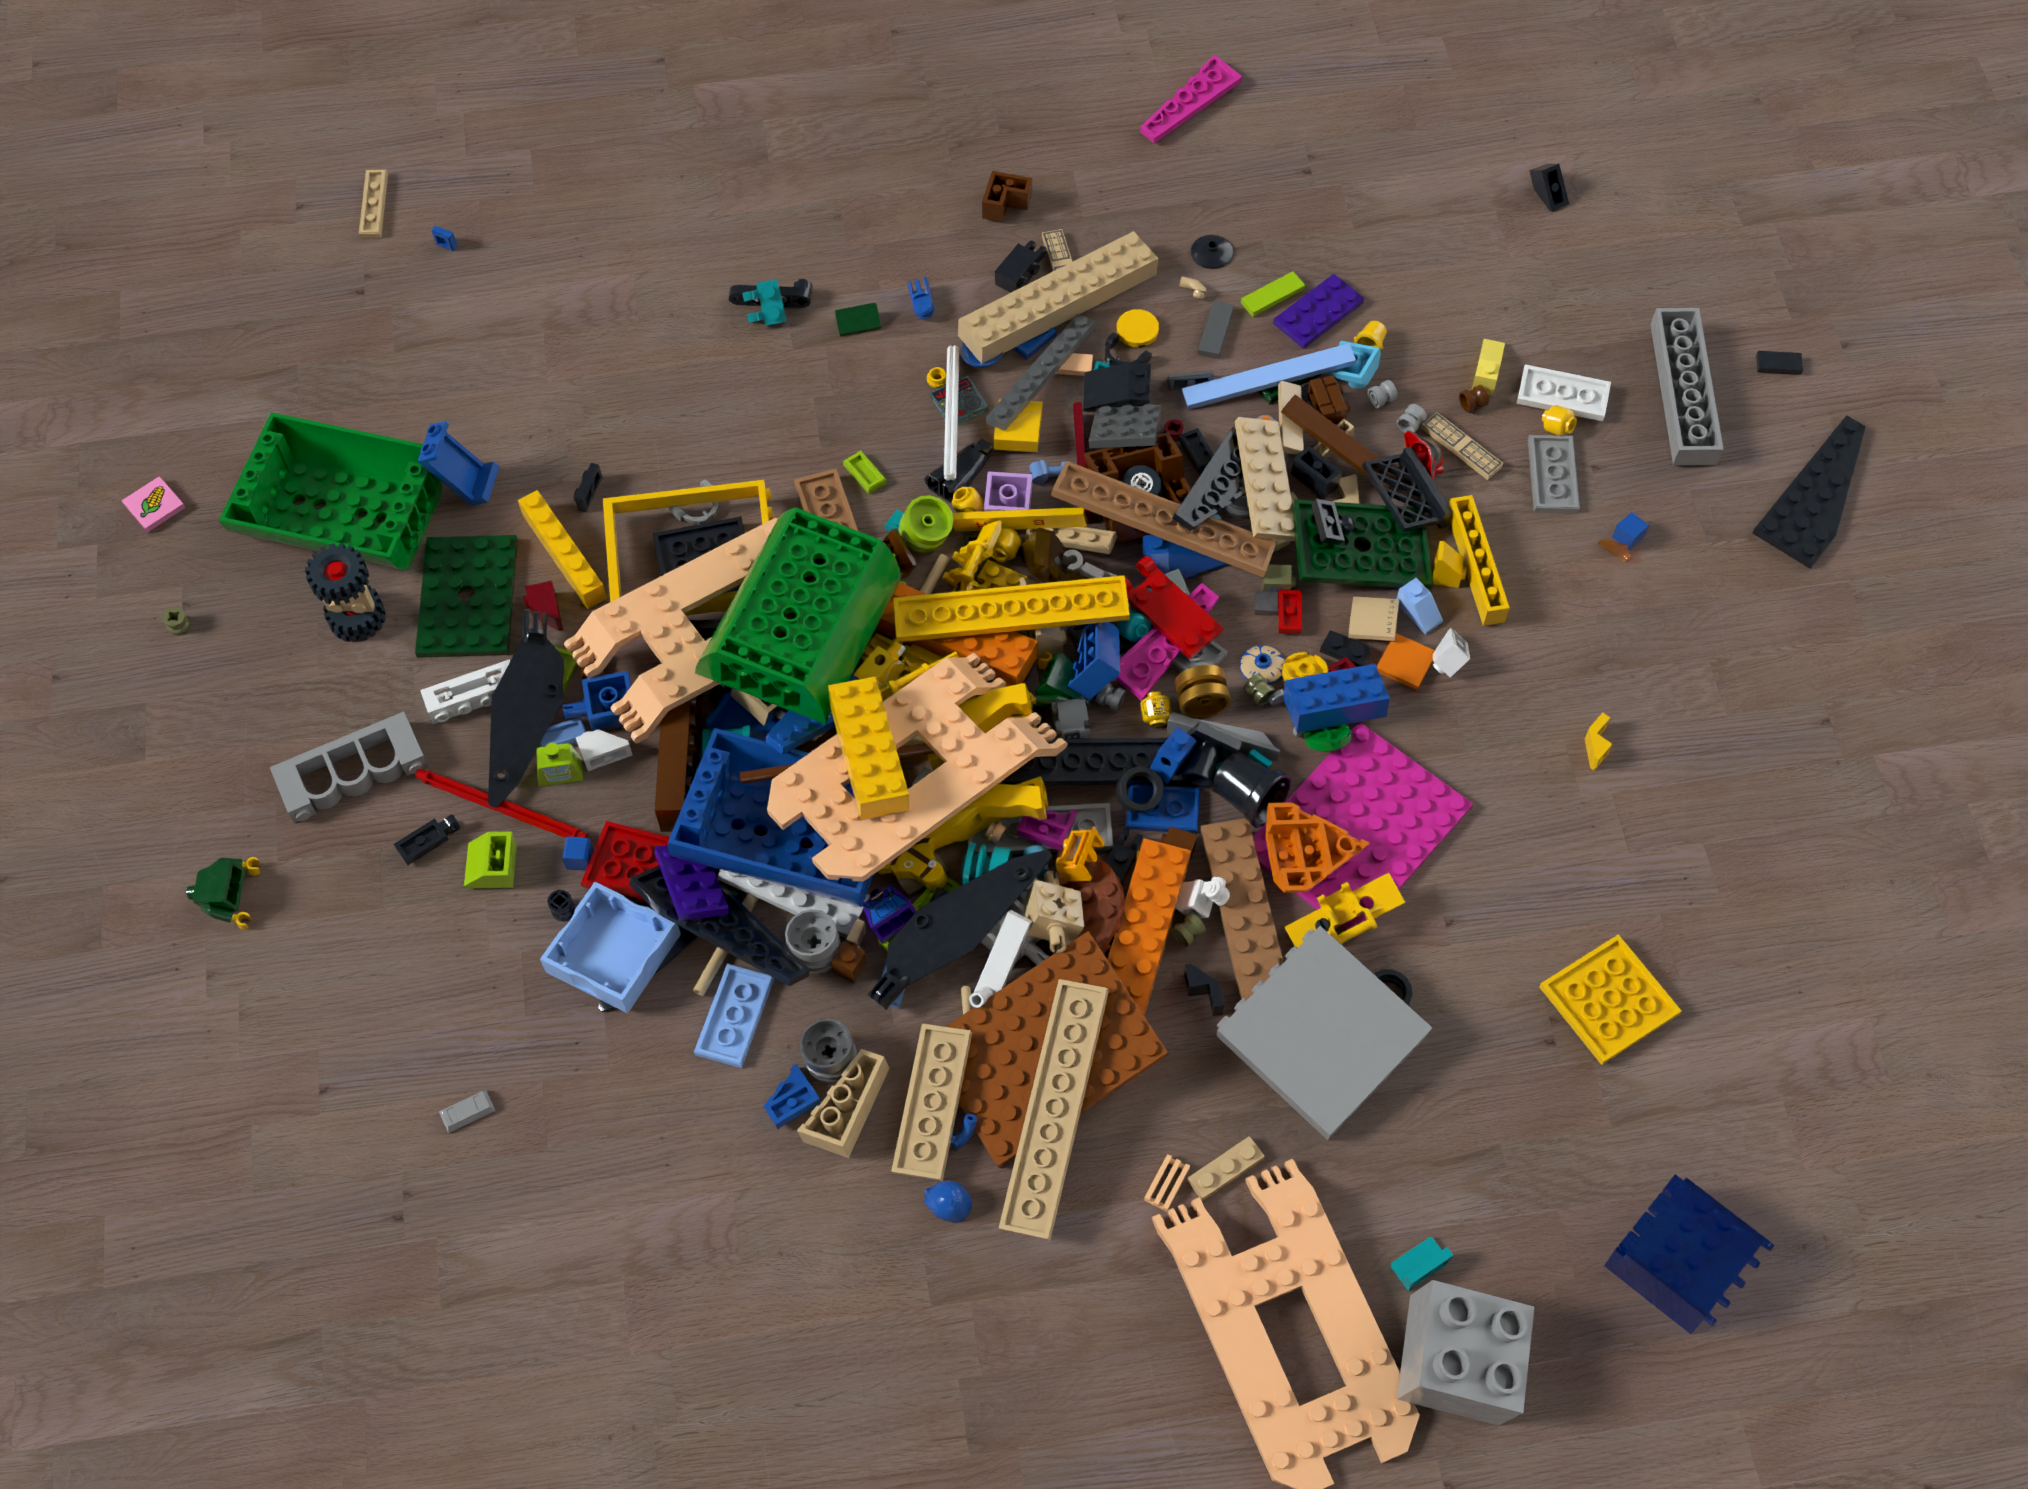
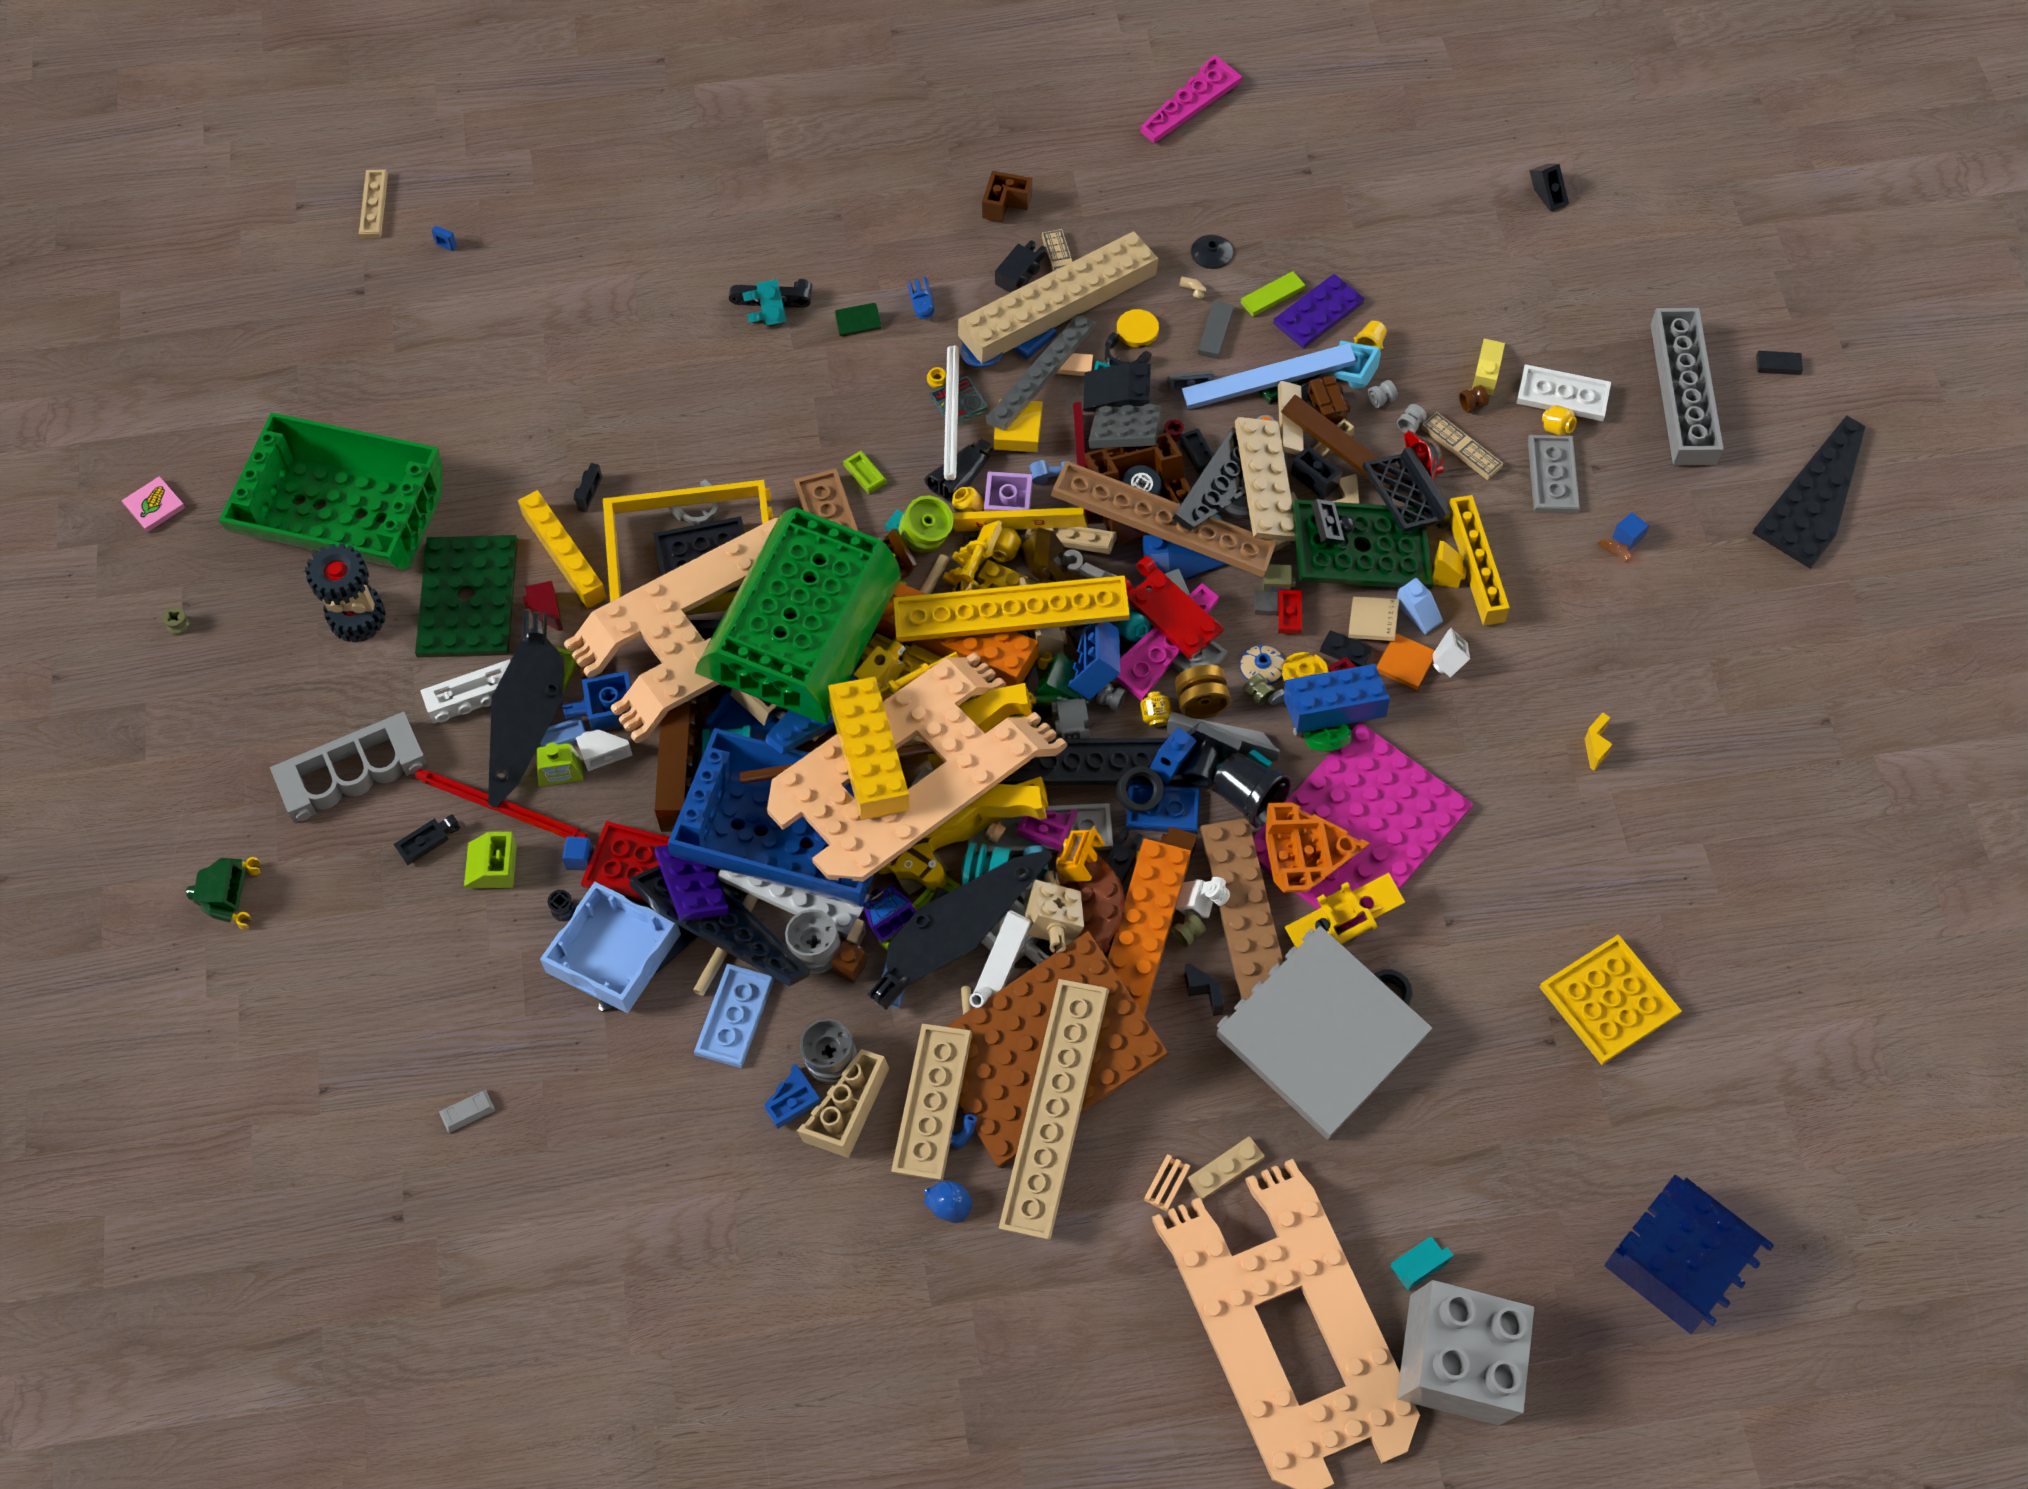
(457, 465): blue panel -> none

